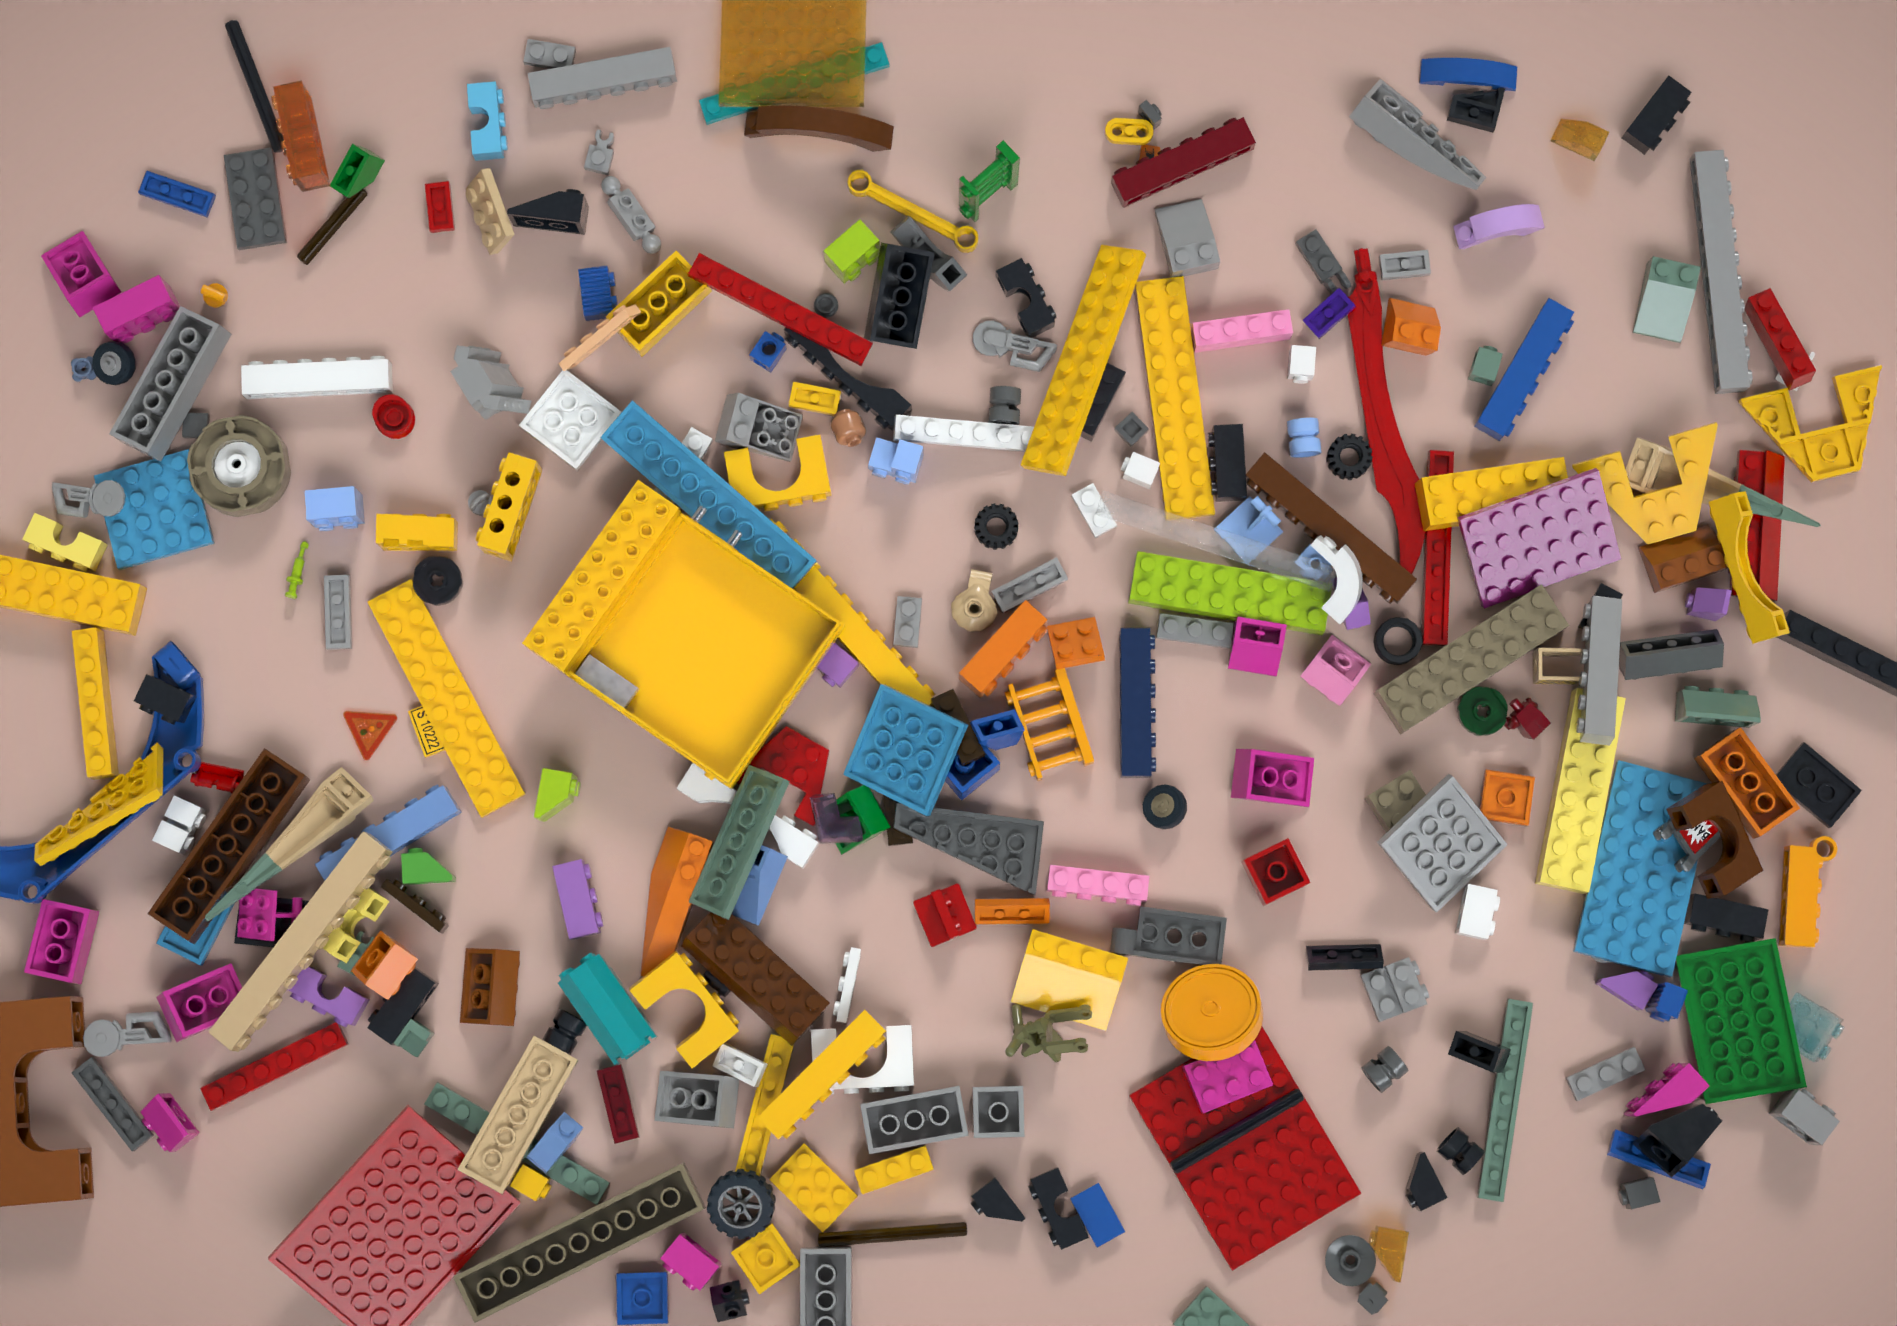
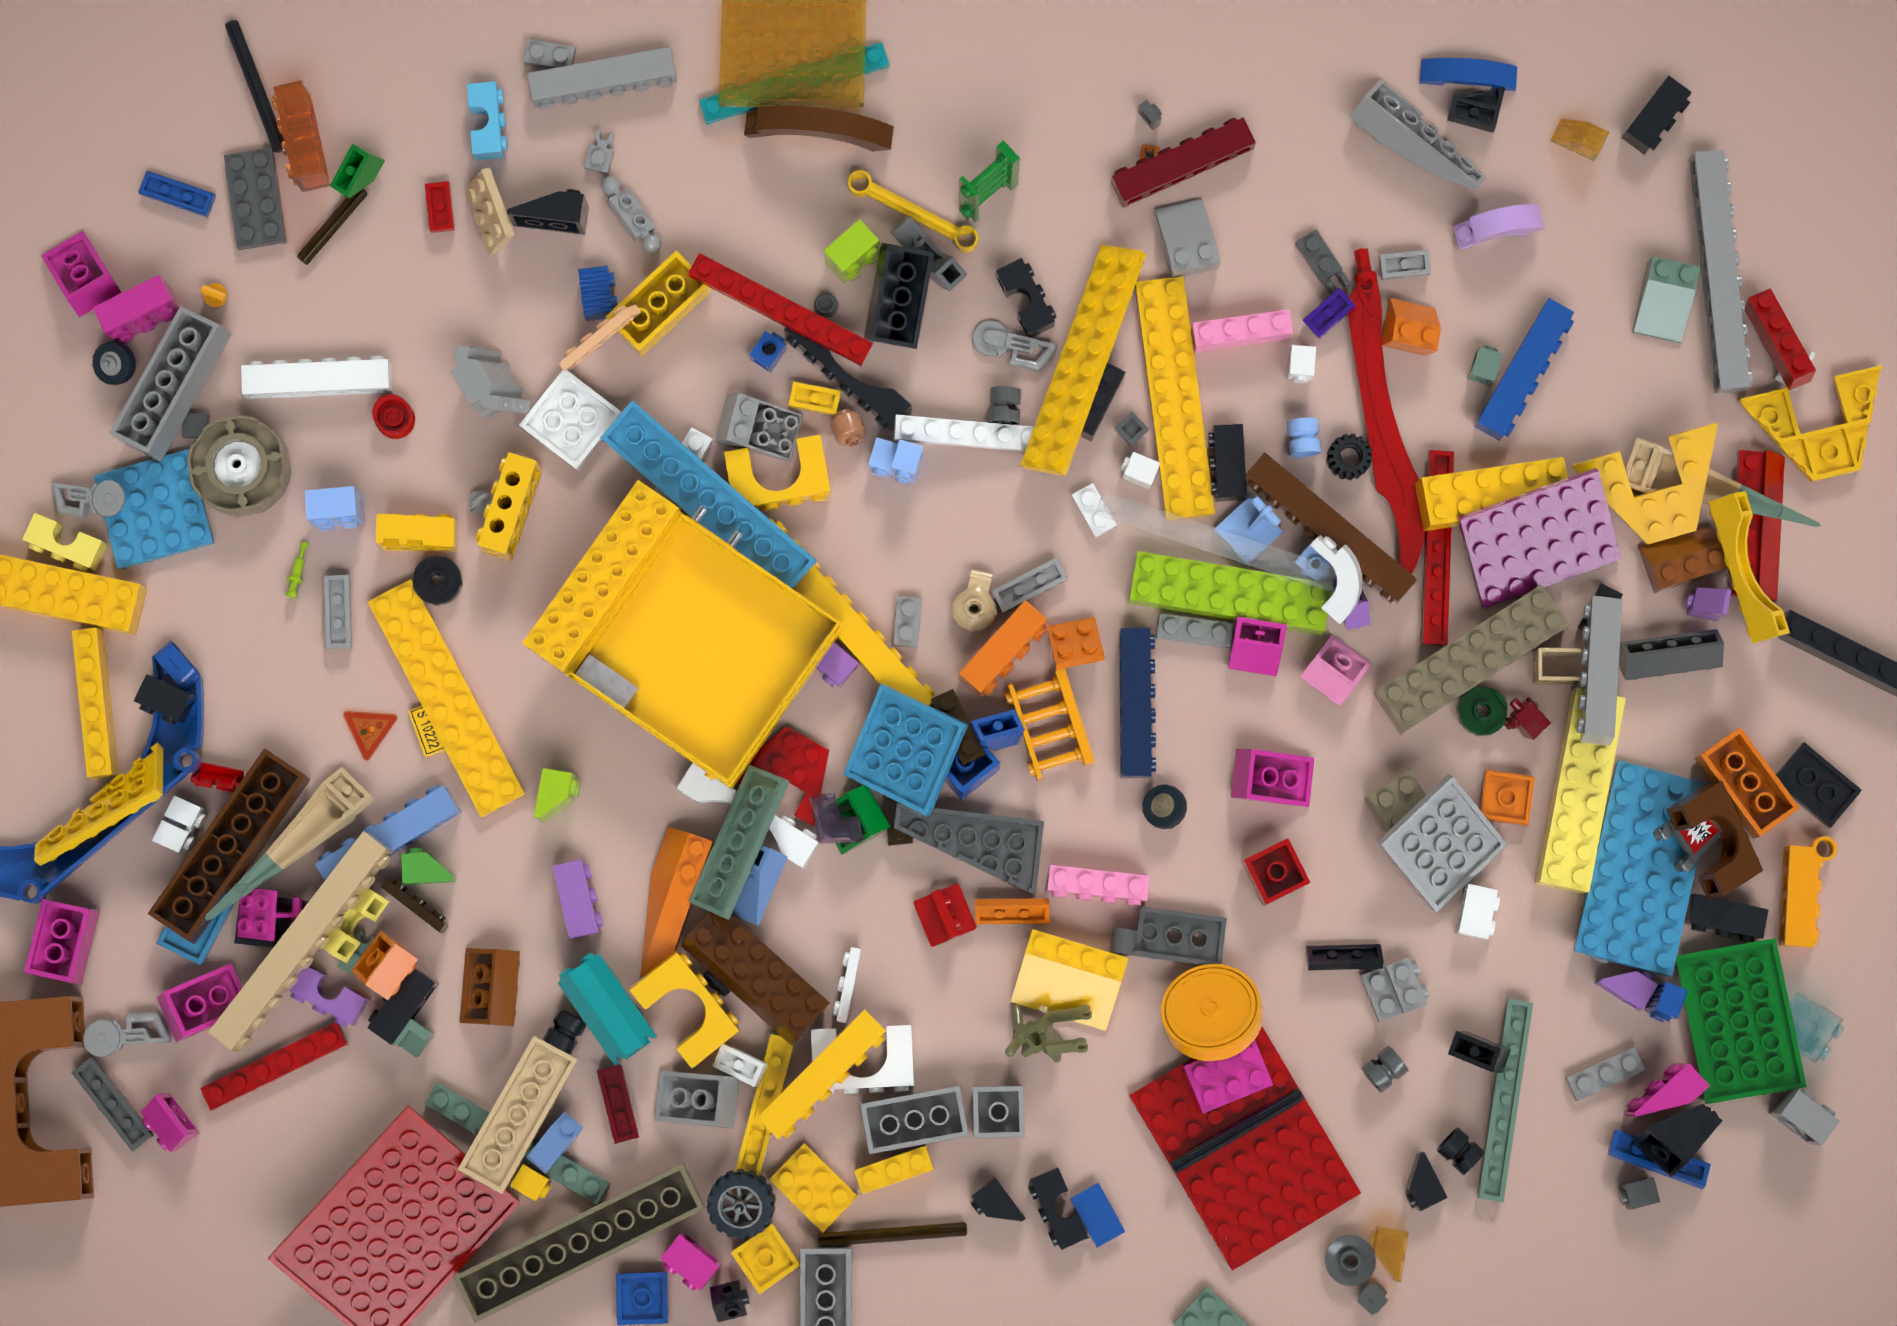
(77, 365): sand blue plate -> none
(1003, 513): black tyre -> none
(1129, 131): yellow plate -> none
(1404, 623): black tyre -> none
(1717, 707): sand green slope -> none

